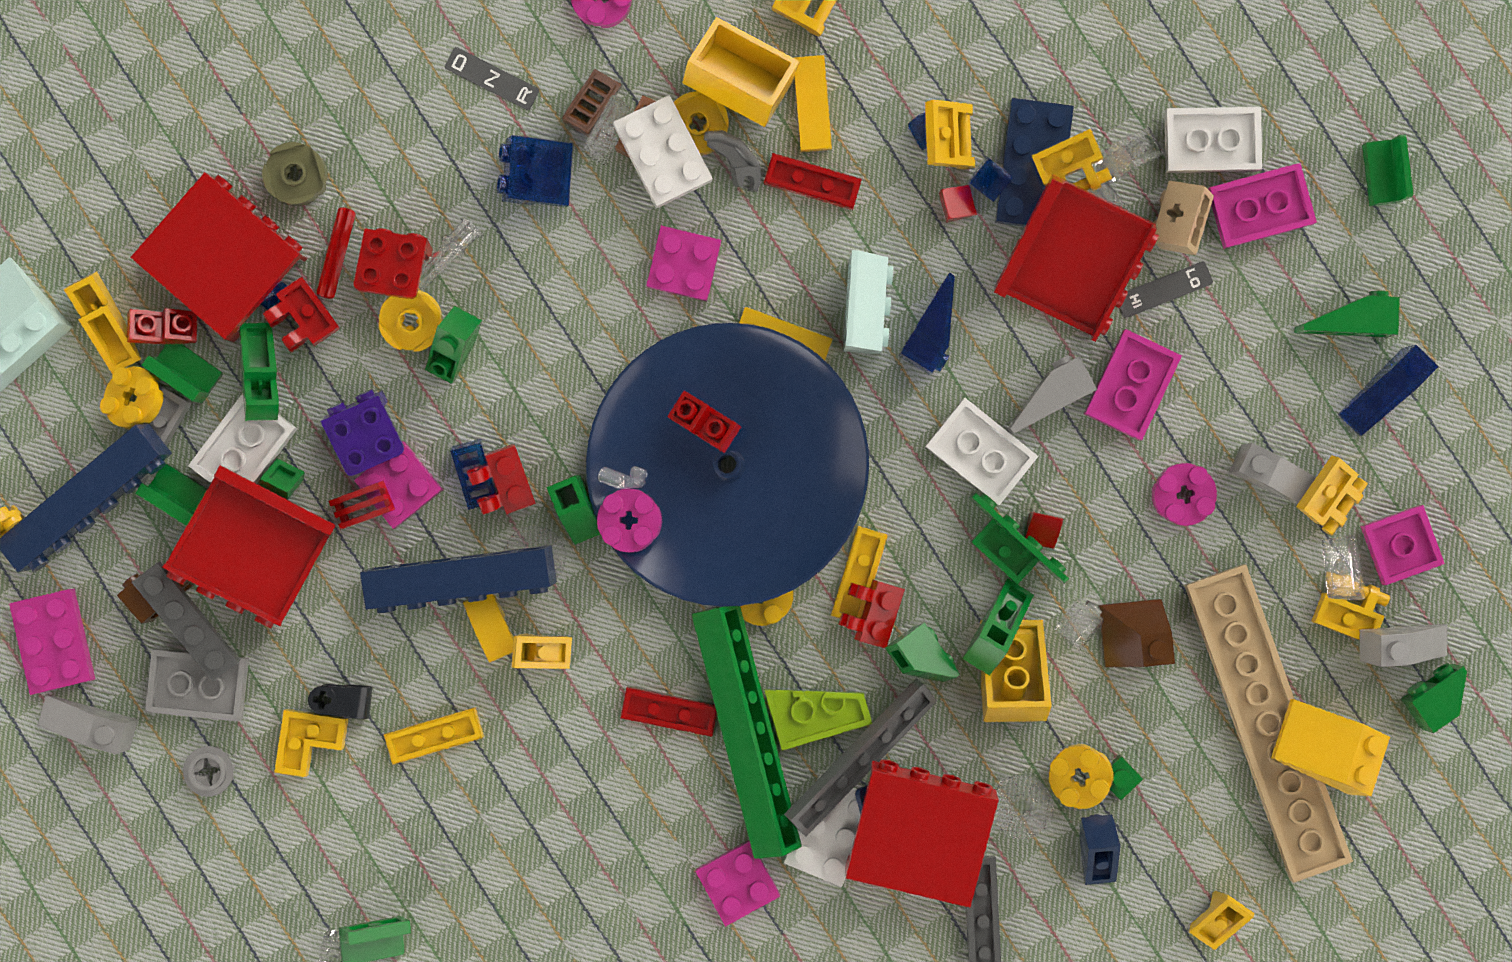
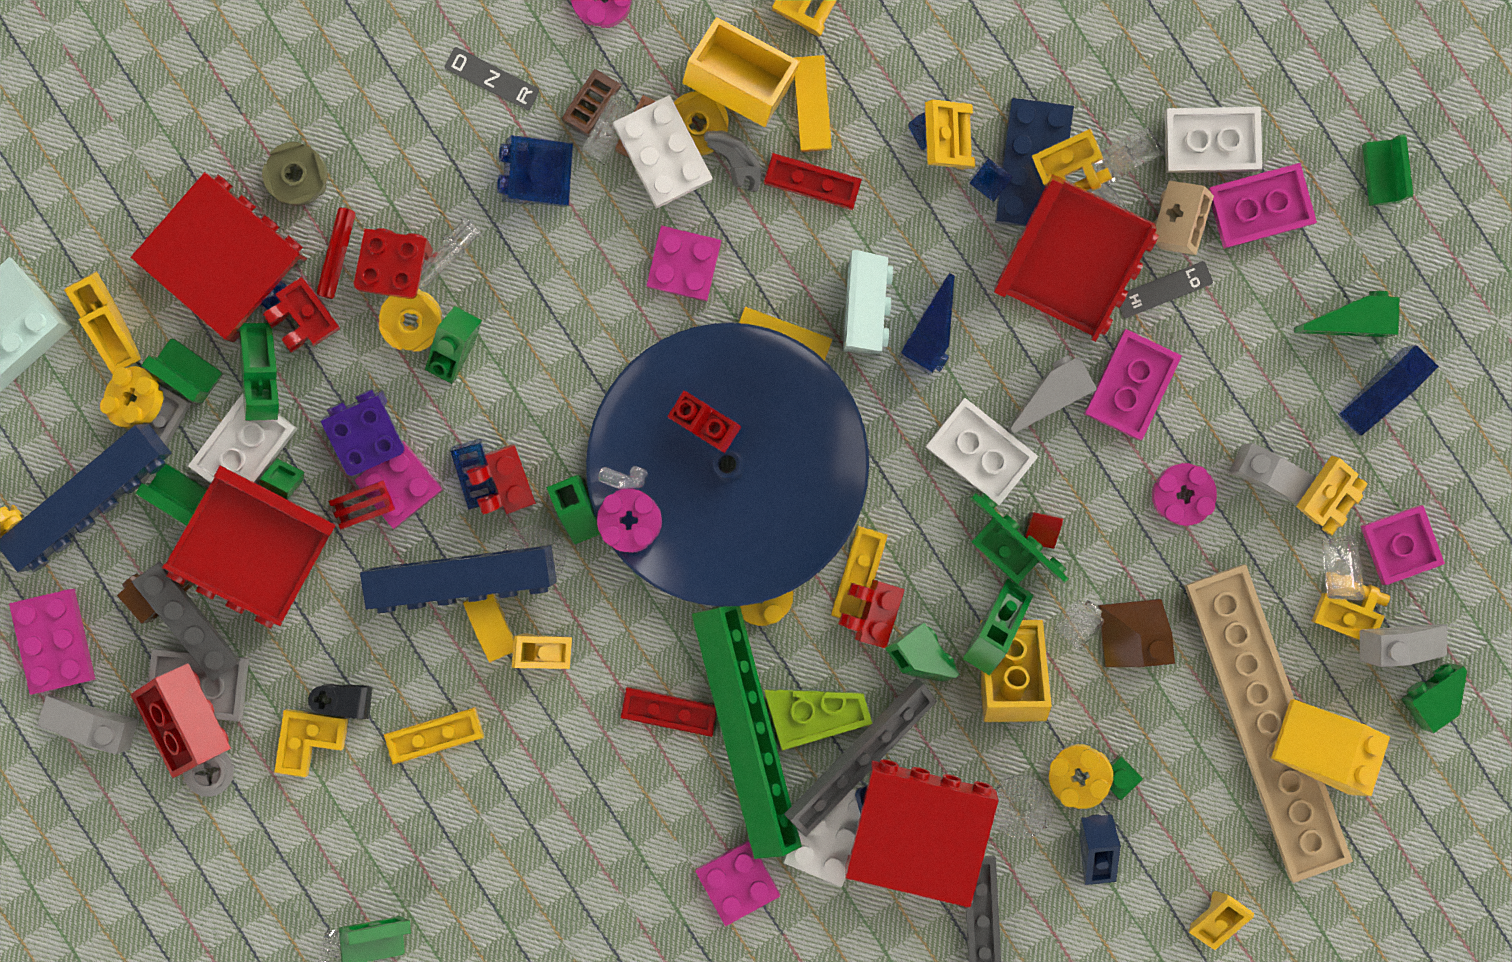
(164, 327): red slope -> none
(180, 720): none -> slope
(957, 203): red slope -> none

